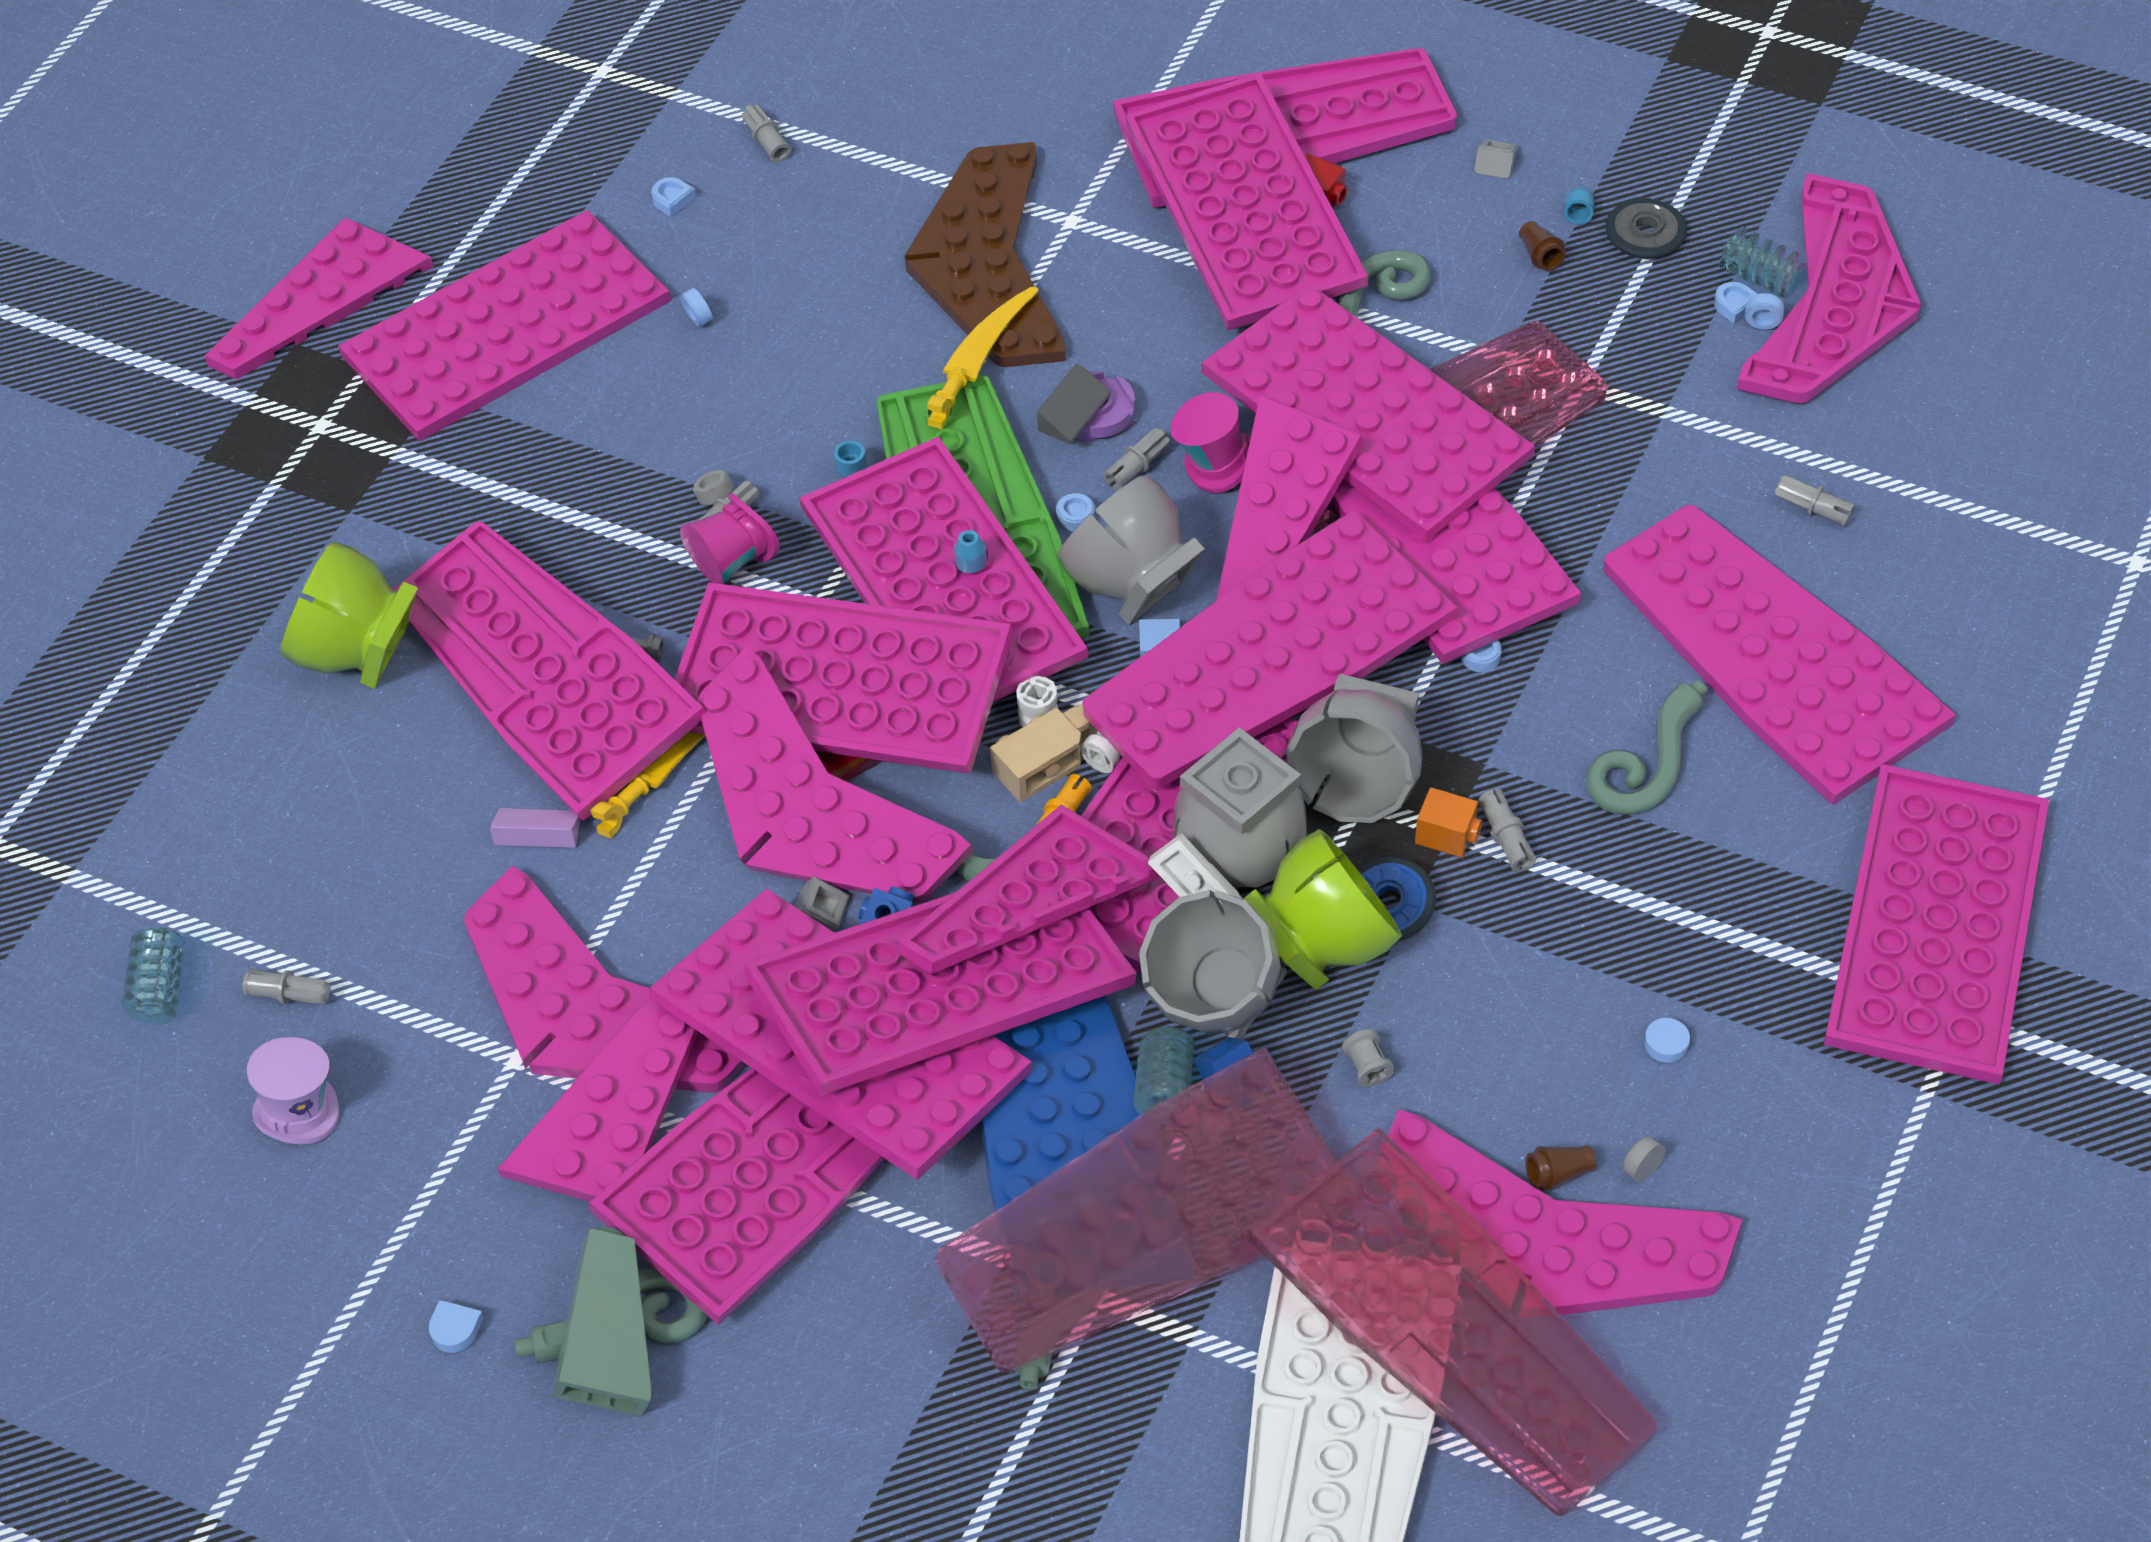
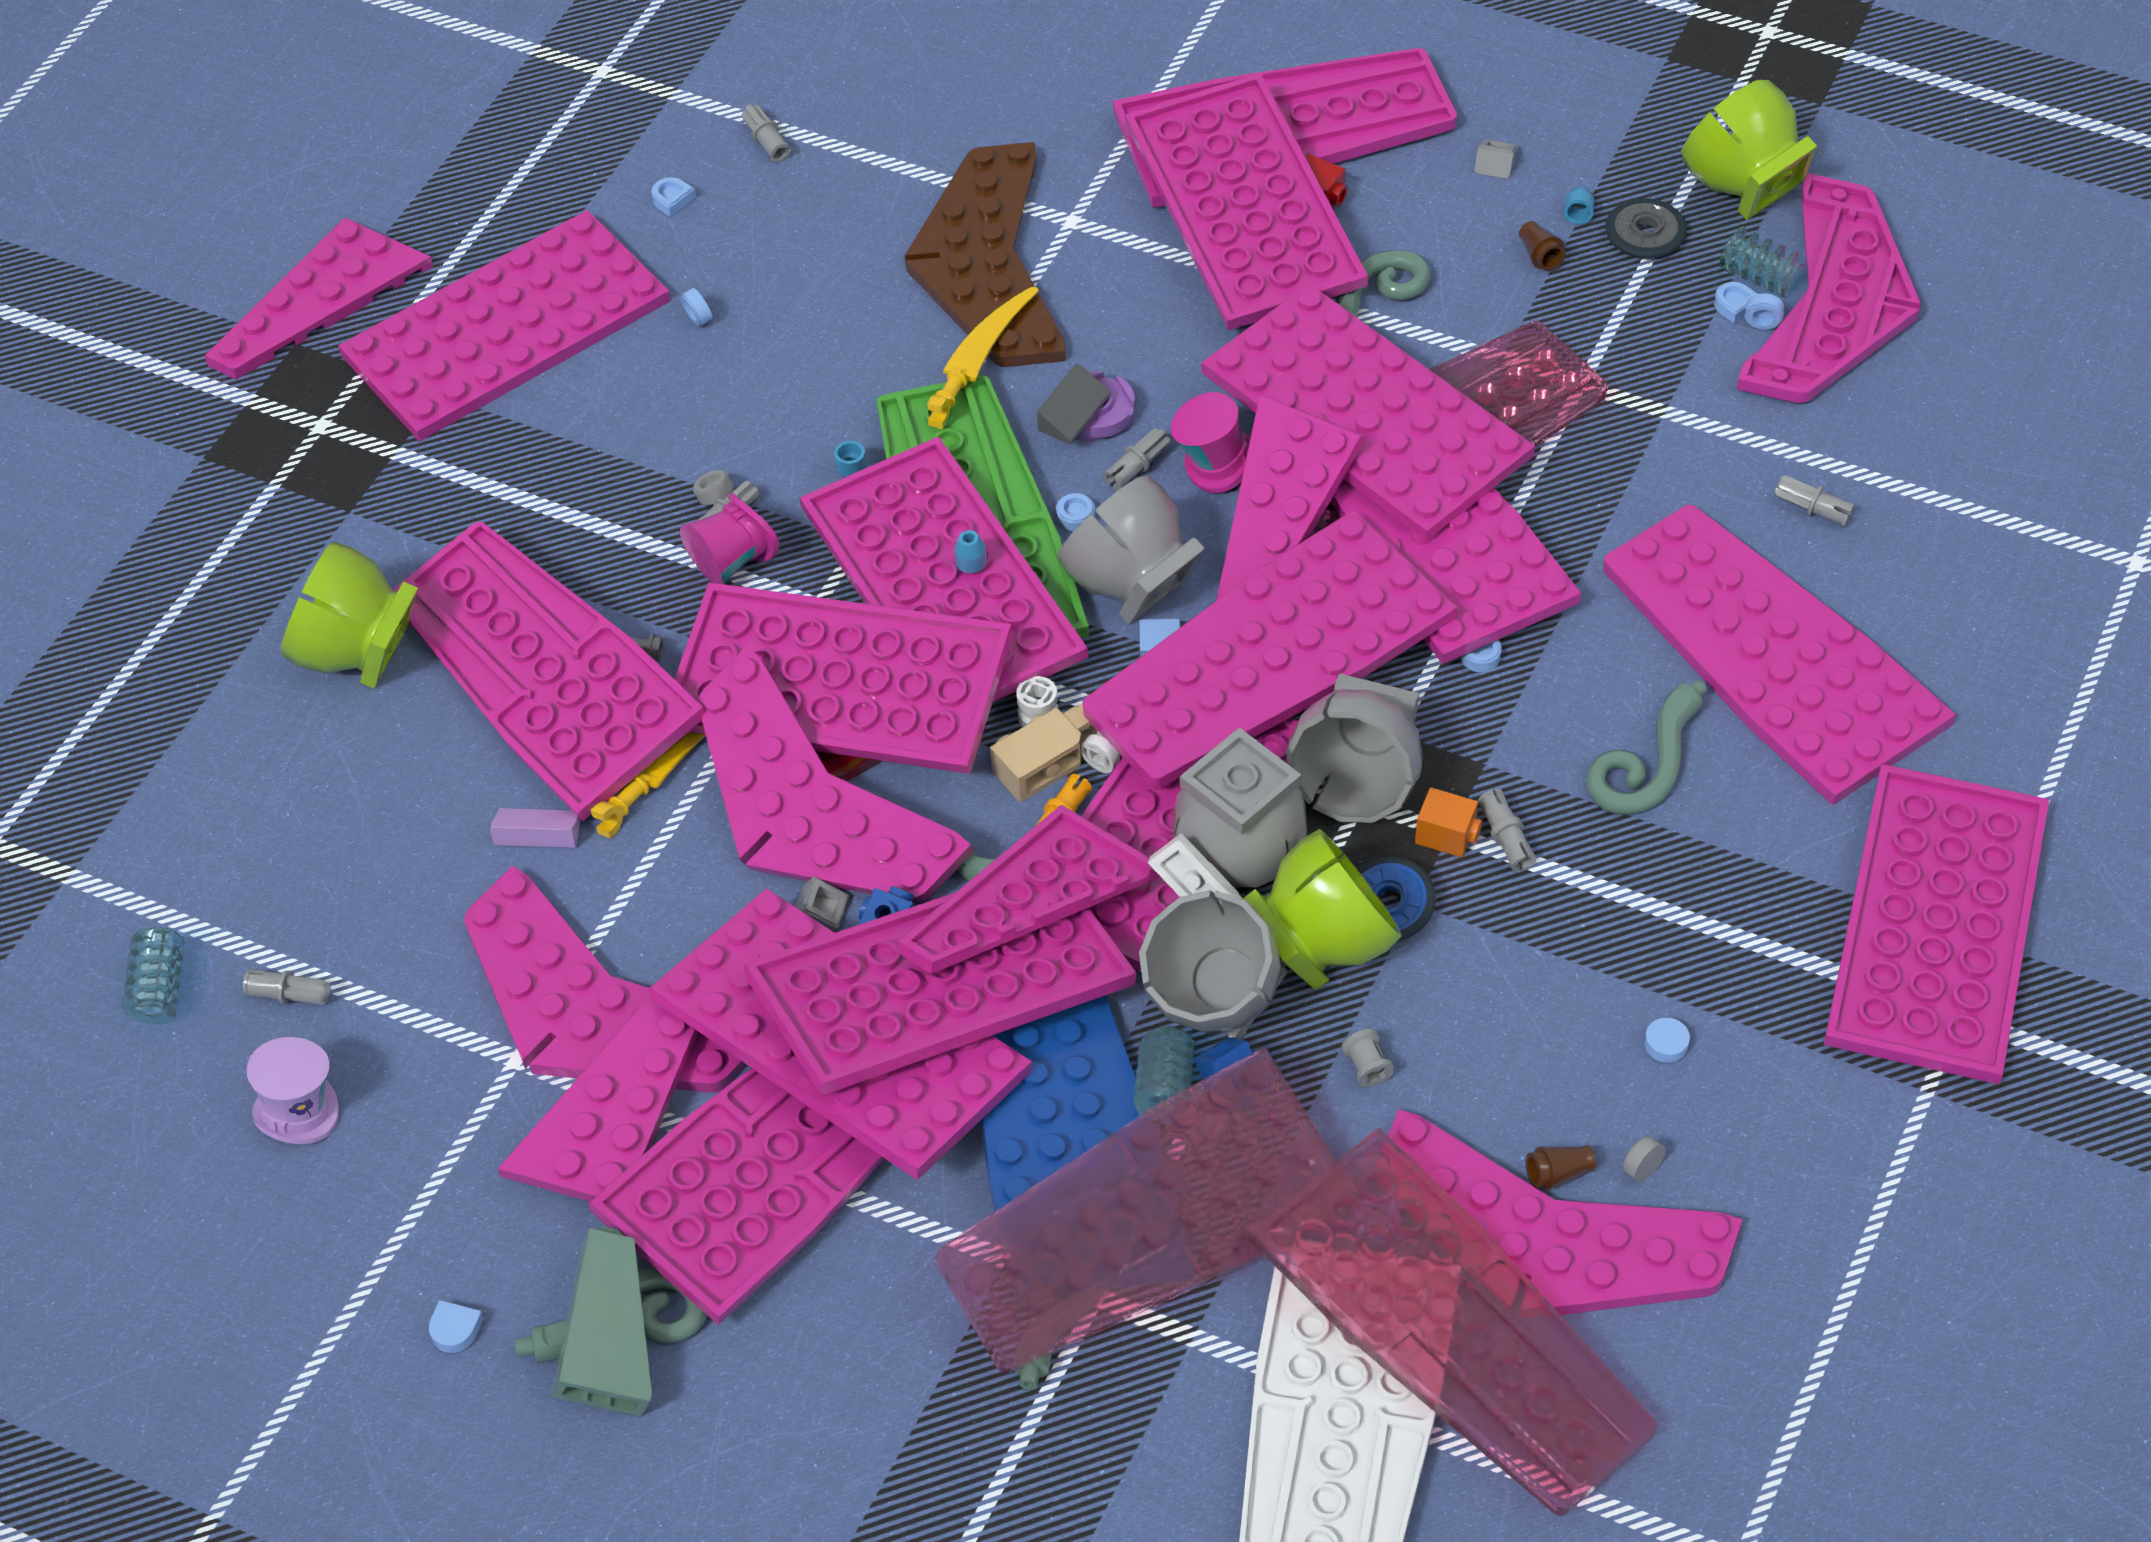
(1761, 155): none -> lime plate

